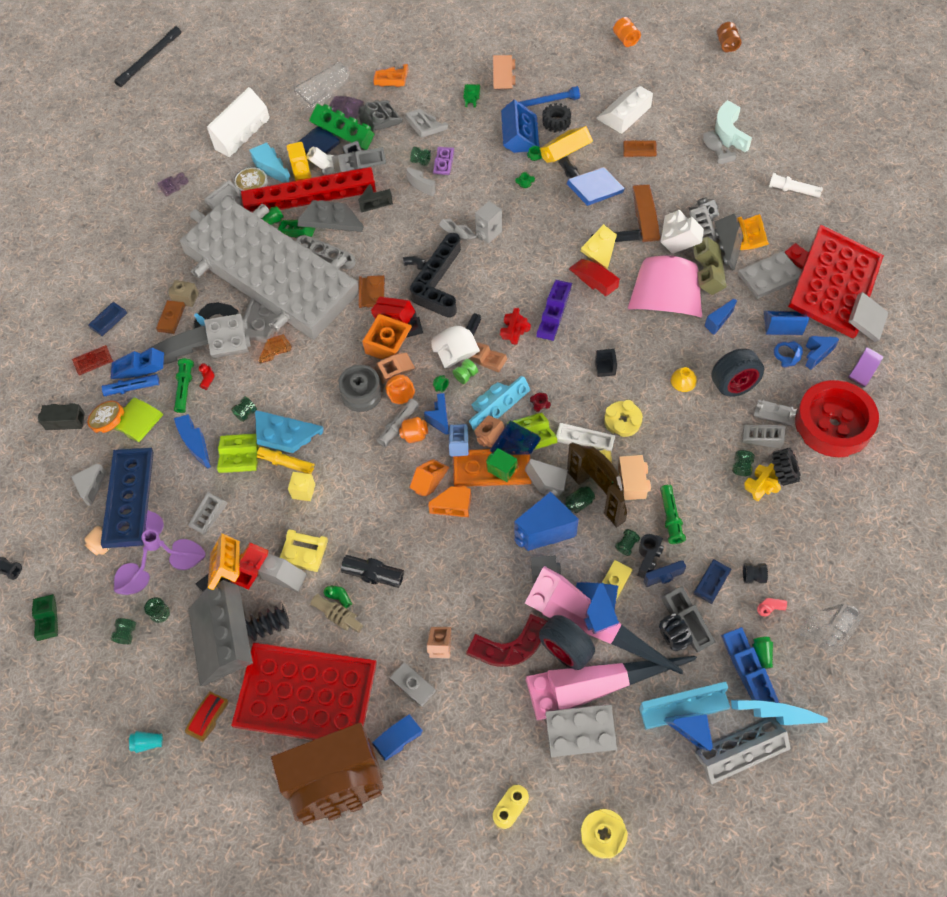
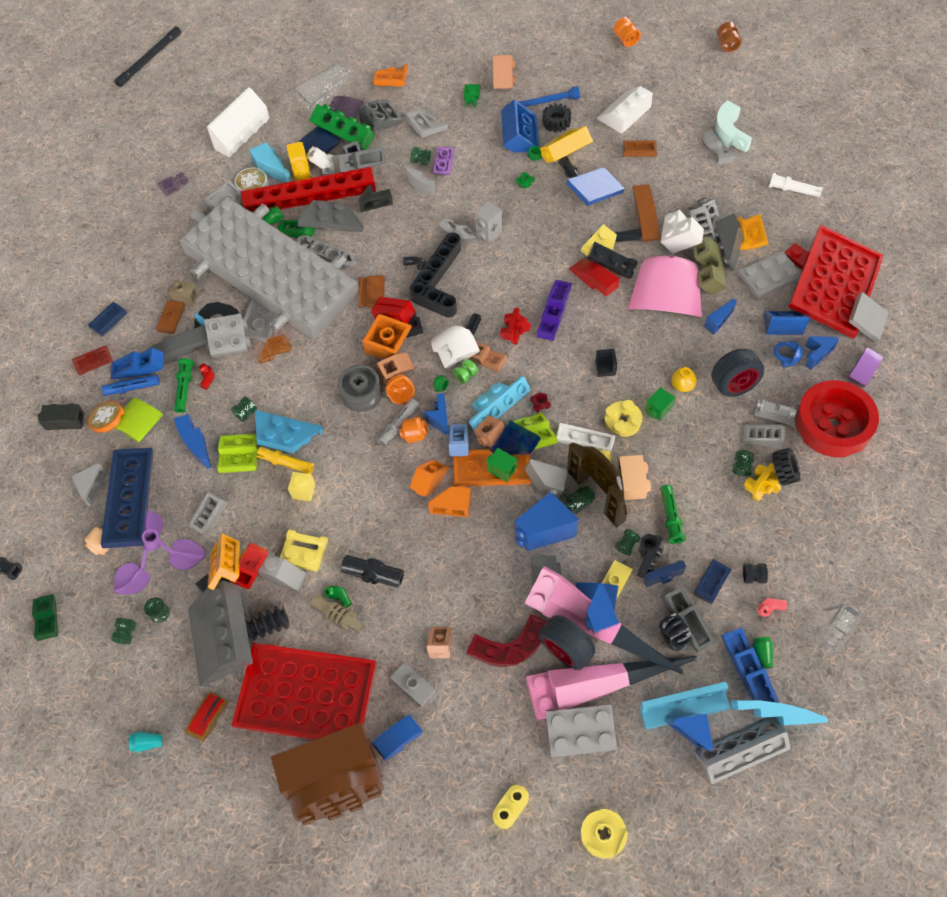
(612, 260): none -> black plate
(659, 404): none -> green brick

